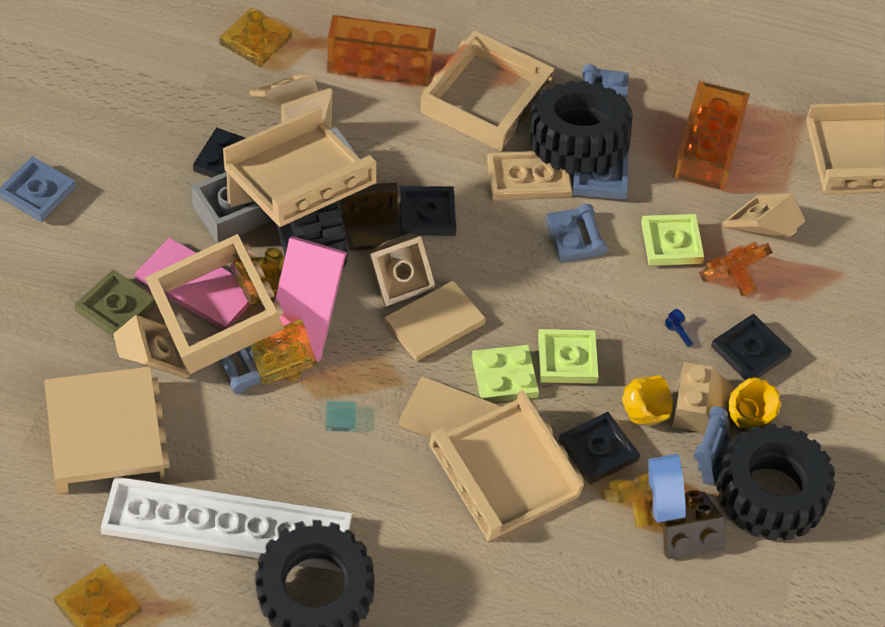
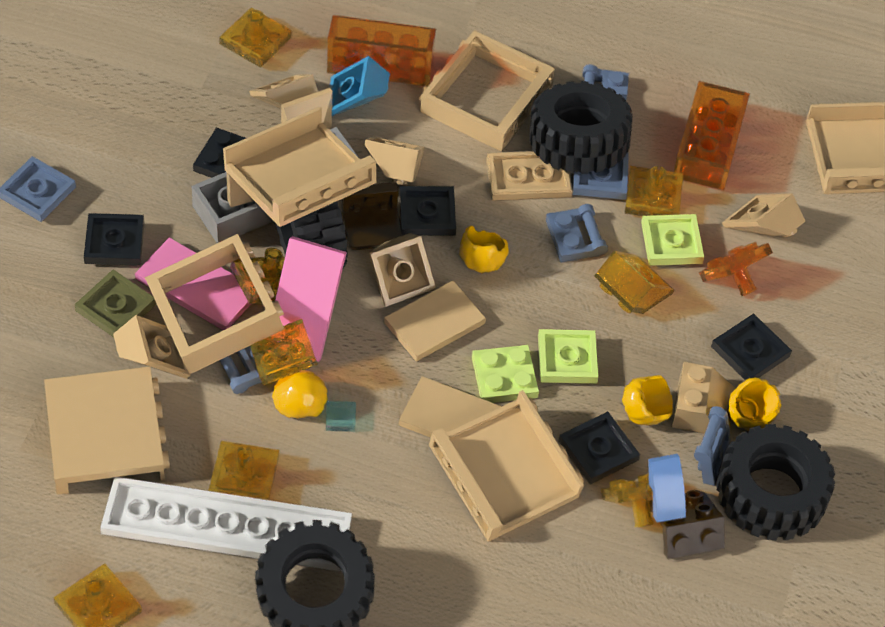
(114, 239): none -> black plate
(245, 464): none -> clear yellow plate
(300, 395): none -> yellow hair
(358, 85): none -> dark azure slope
(396, 158): none -> tan slope
(483, 250): none -> yellow hair
(632, 282): none -> clear yellow slope
(655, 188): none -> clear yellow plate
(674, 322): clear blue hand -> none

